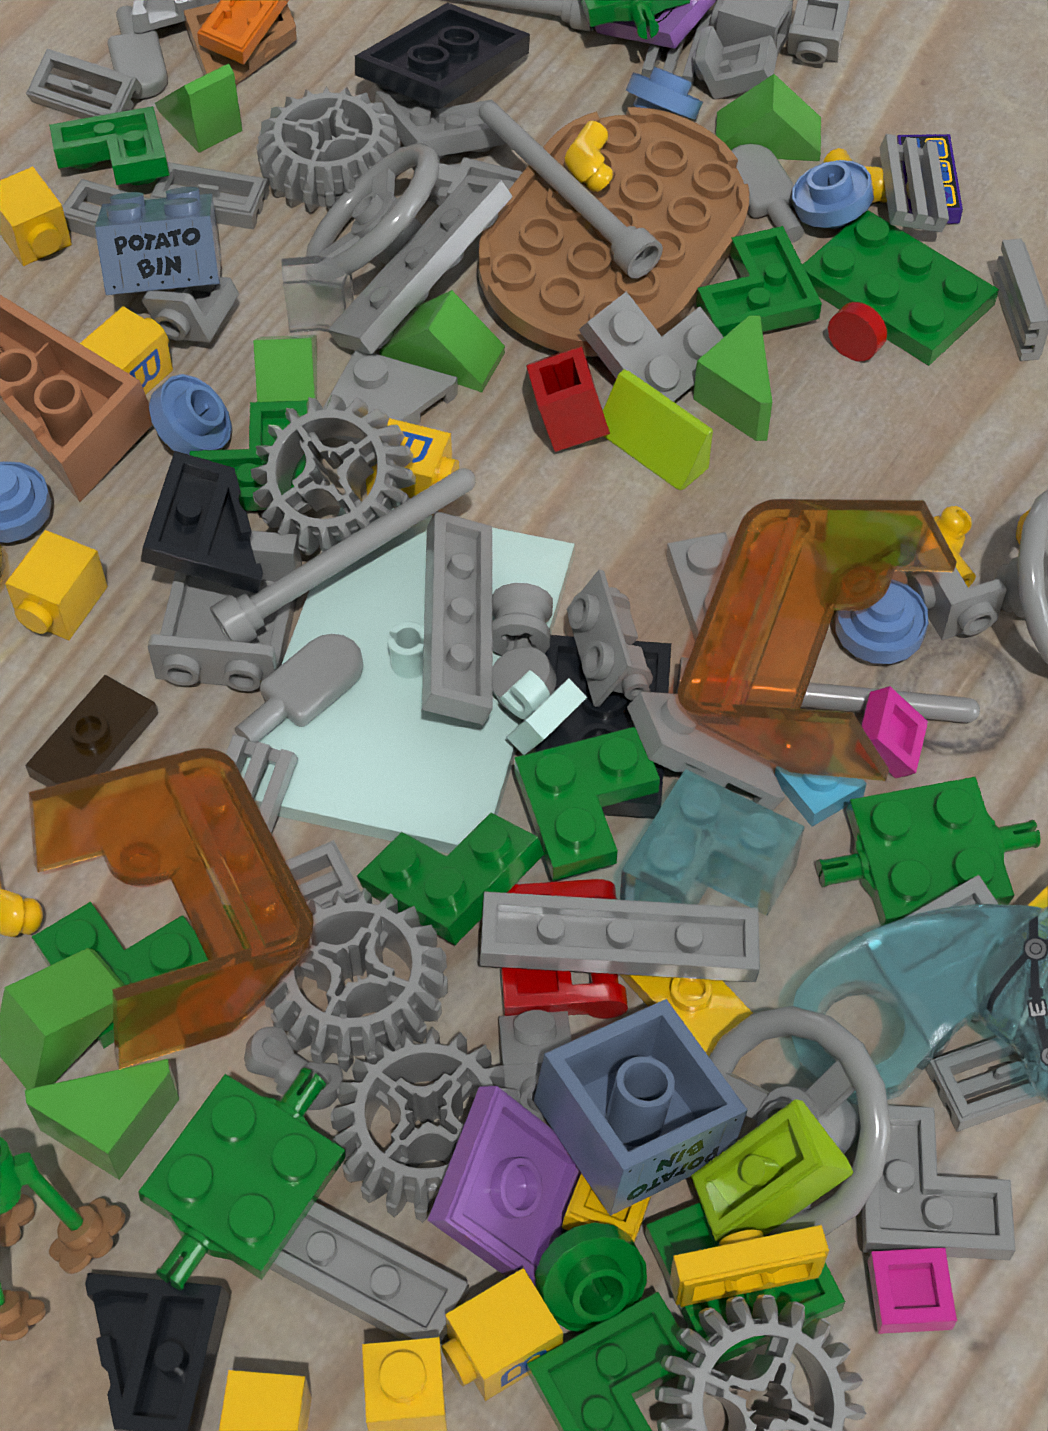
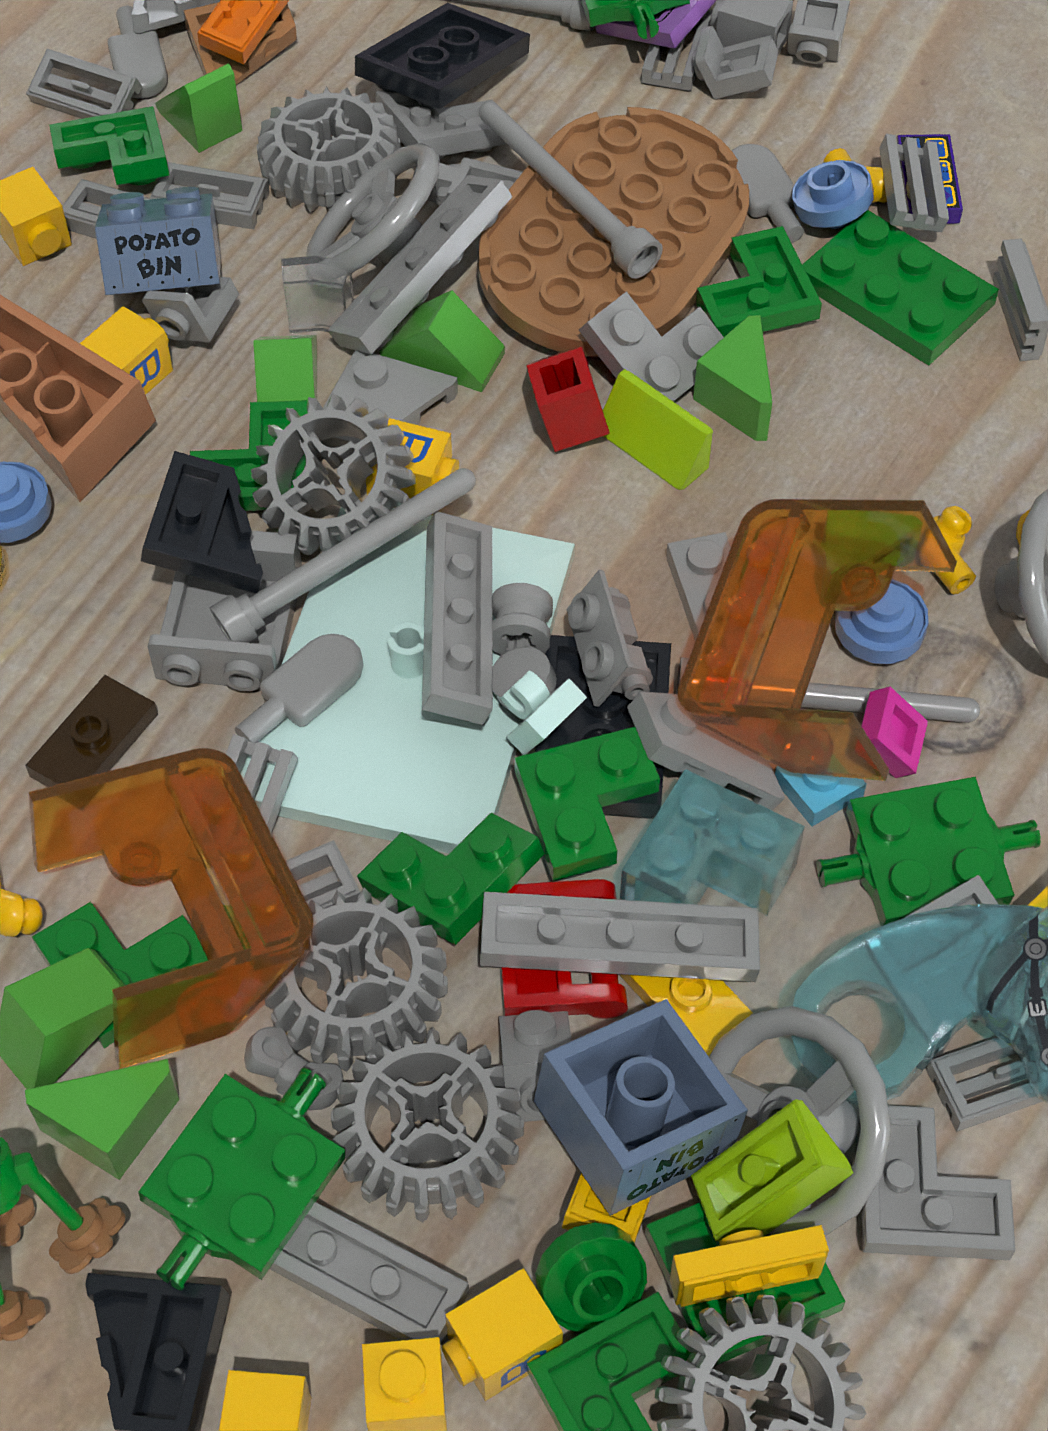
(56, 585): yellow brick -> none
(189, 415): medium blue plate -> none
(505, 1185): medium lavender tile -> none
(585, 159): yellow arm -> none
(664, 93): medium blue plate -> none
(774, 119): bright green slope -> none
(857, 331): red tile -> none
(912, 1290): dark pink plate -> none
(954, 606): light grey bracket -> none

